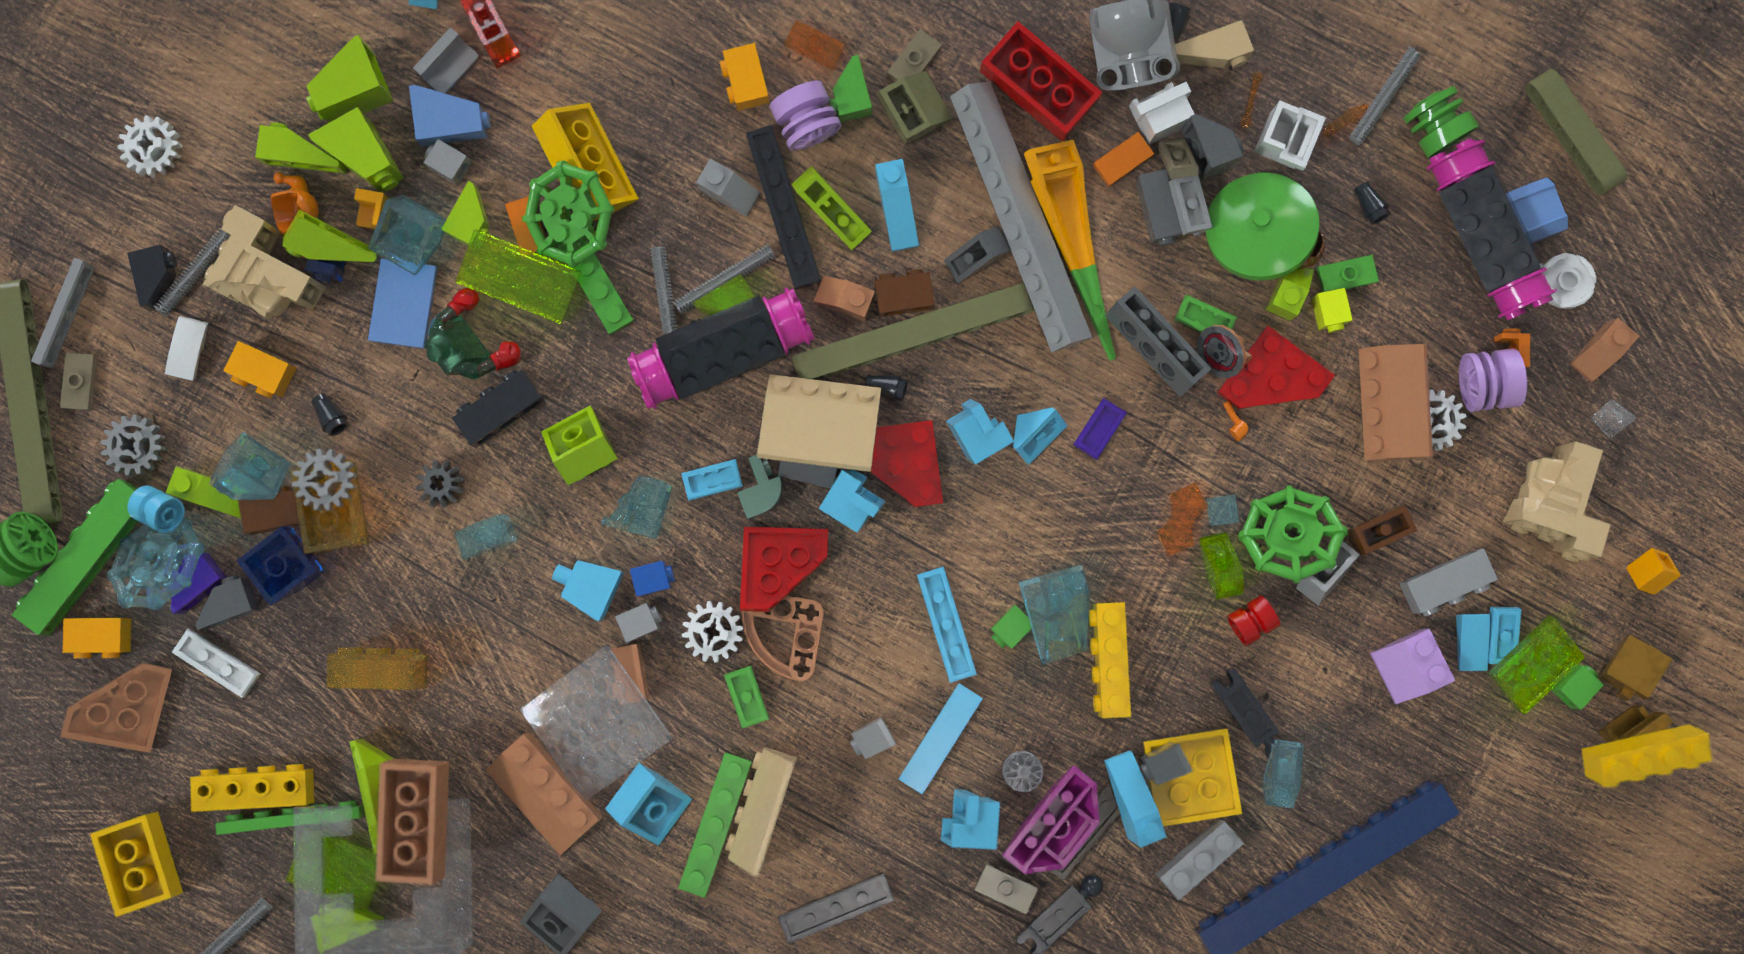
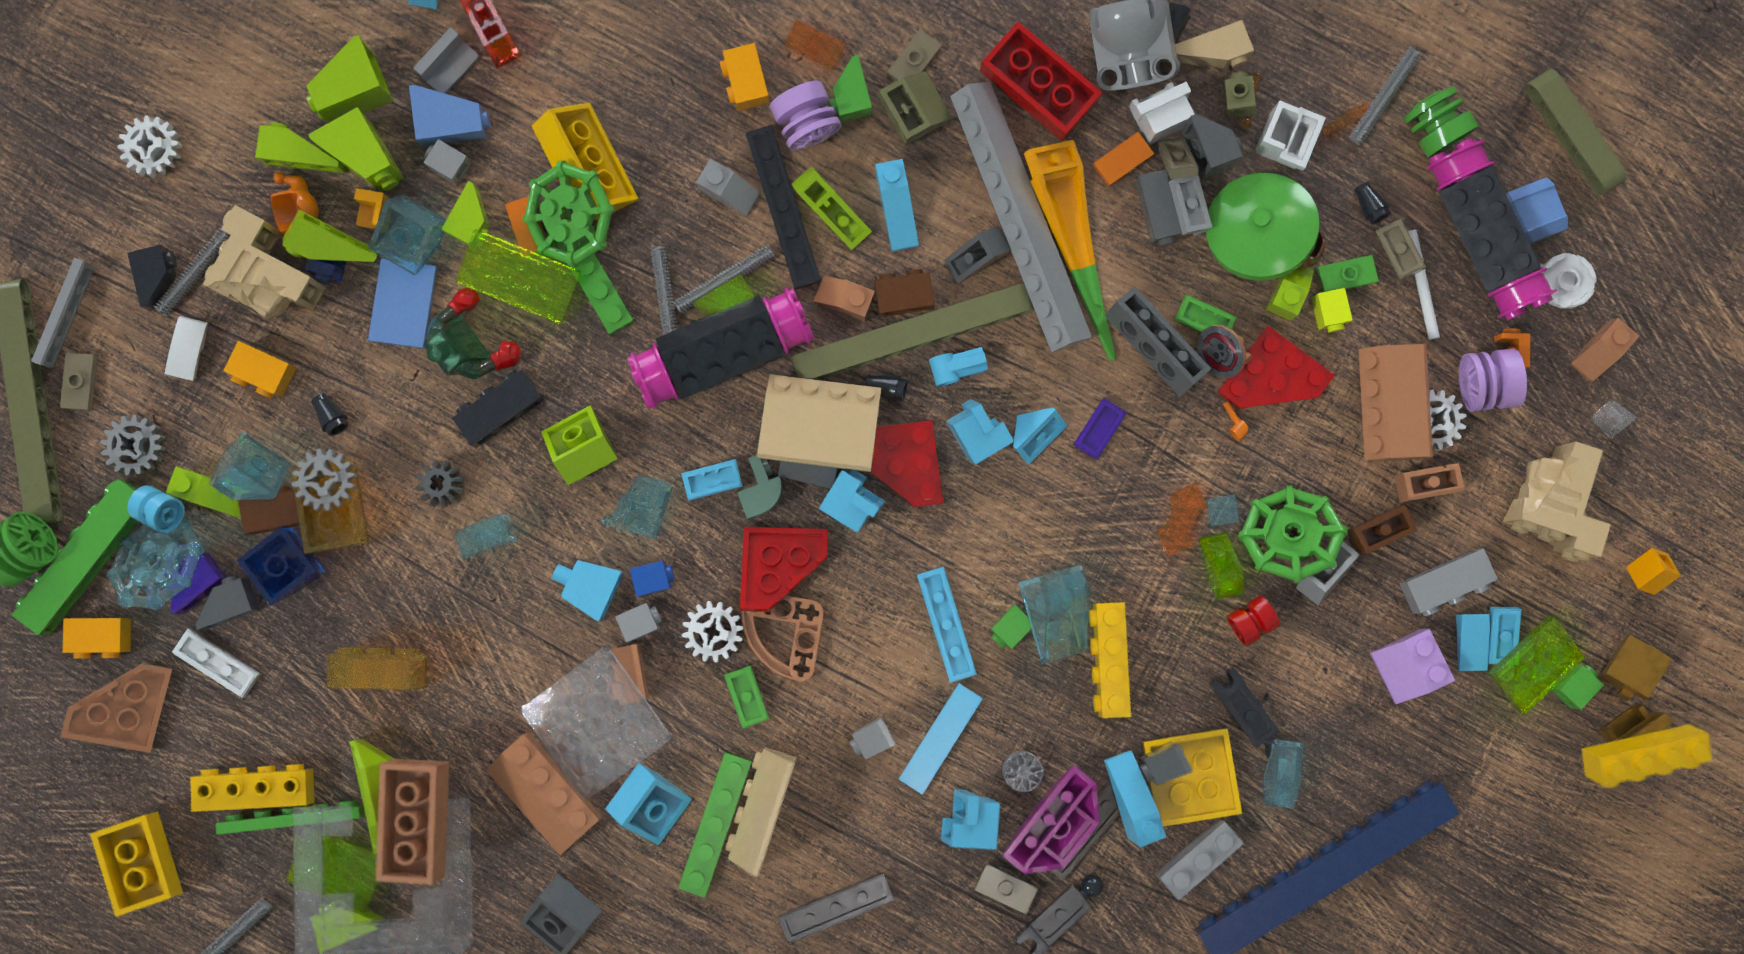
(950, 368): none -> medium azure piece
(1240, 104): none -> olive brick
(1400, 249): none -> dark tan plate
(1424, 295): none -> white bar
(1429, 482): none -> nougat brick

